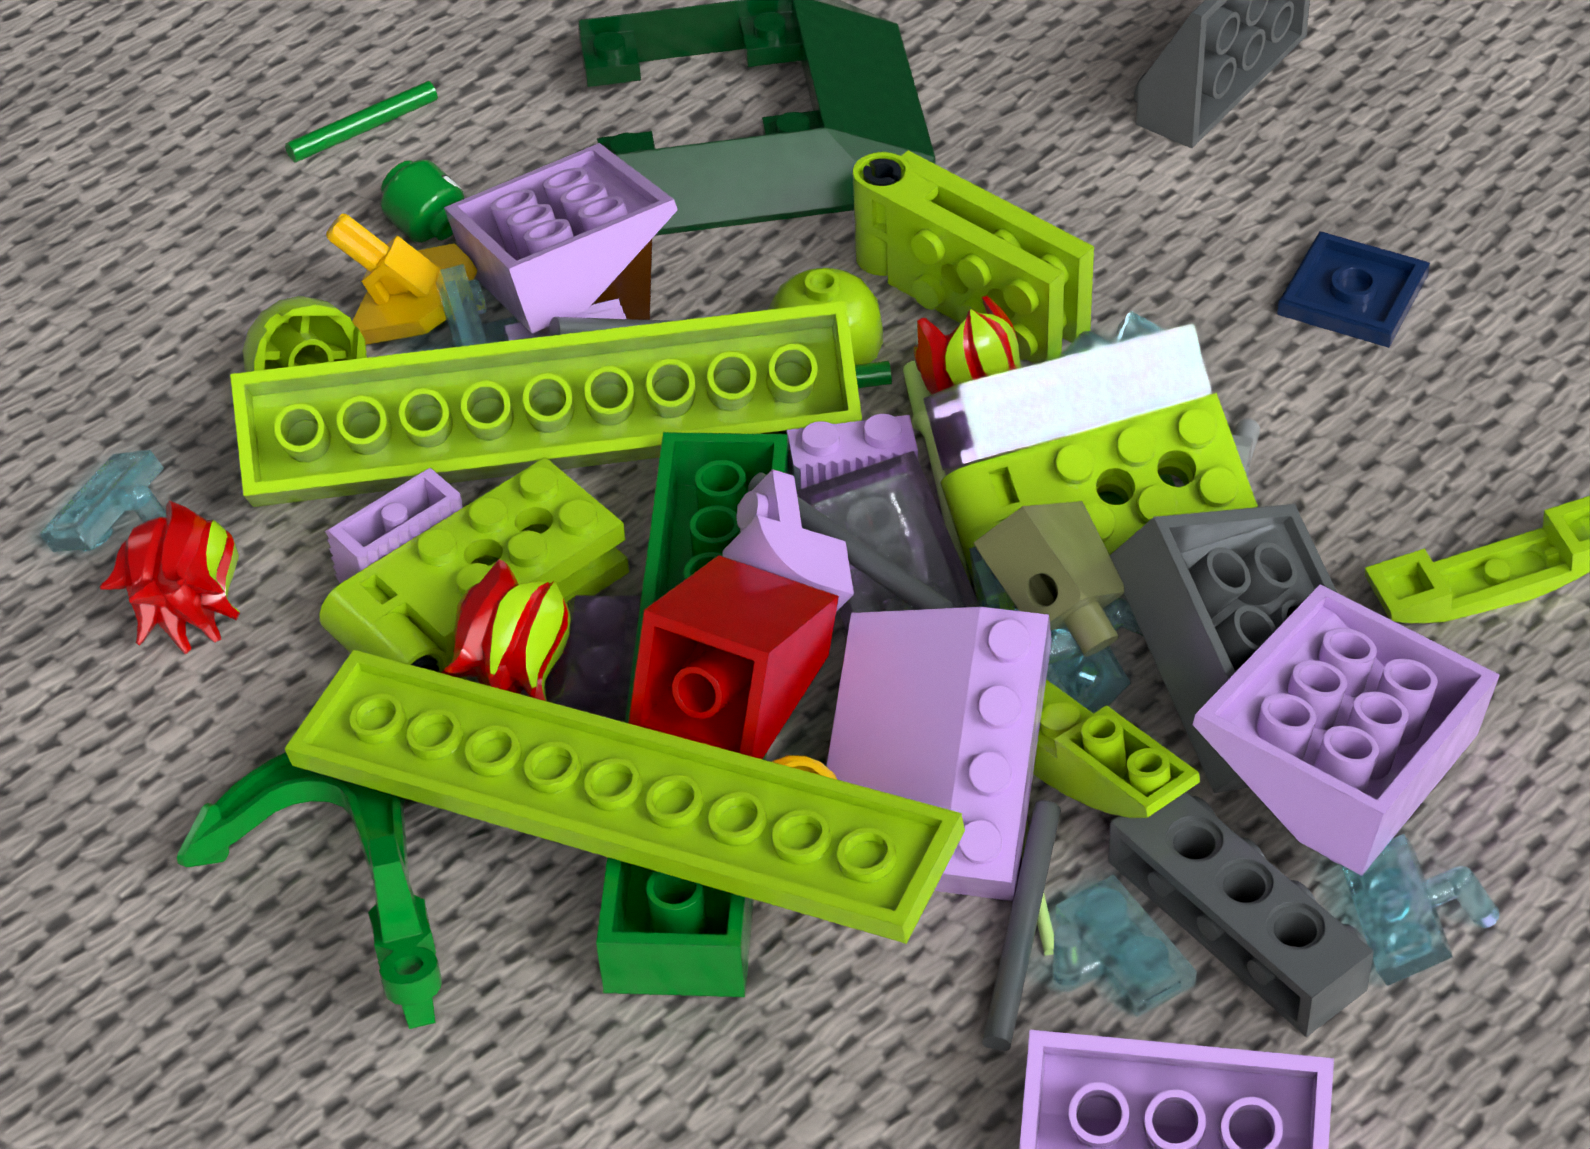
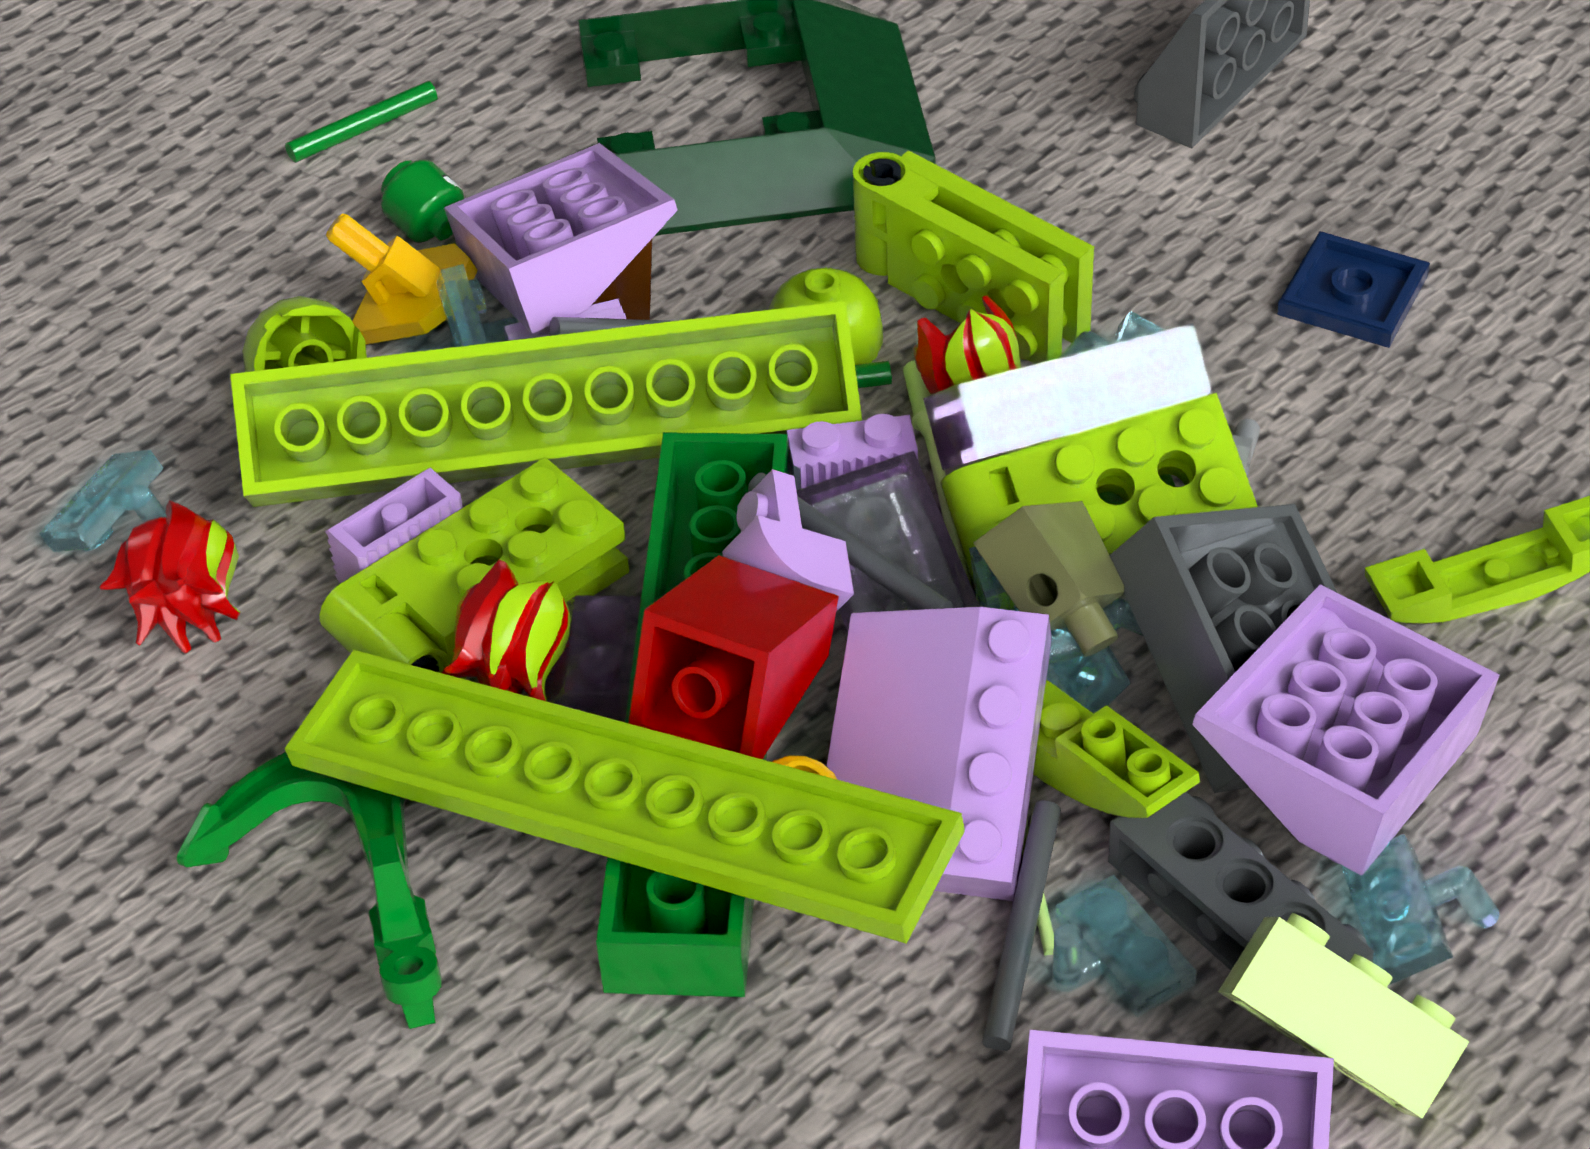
(1345, 1013): none -> yellowish green brick

